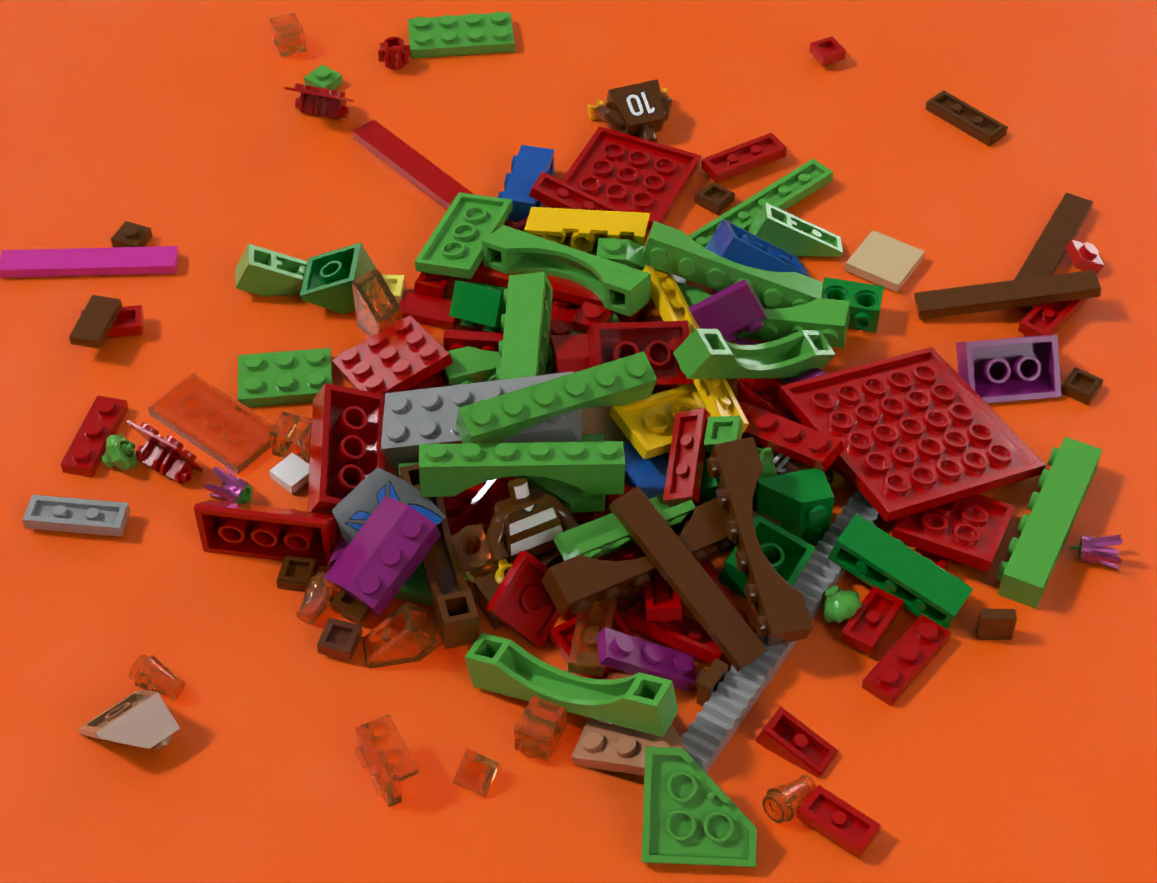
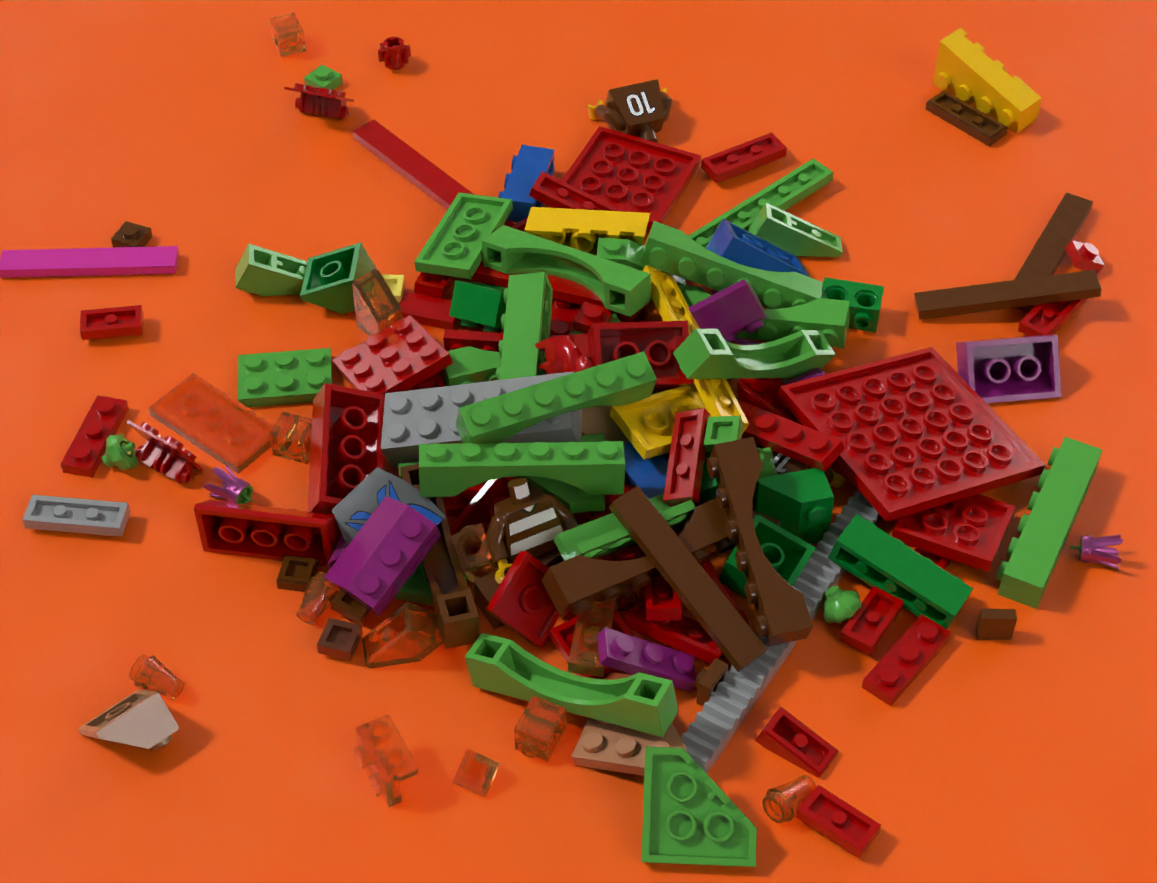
(95, 321): reddish brown tile -> none
(291, 473): white tile -> none
(461, 35): bright green plate -> none
(562, 355): none -> red animal
(715, 198): reddish brown tile -> none
(827, 50): red plate -> none
(884, 261): tan tile -> none
(984, 83): none -> yellow wedge
(1081, 386): reddish brown tile -> none

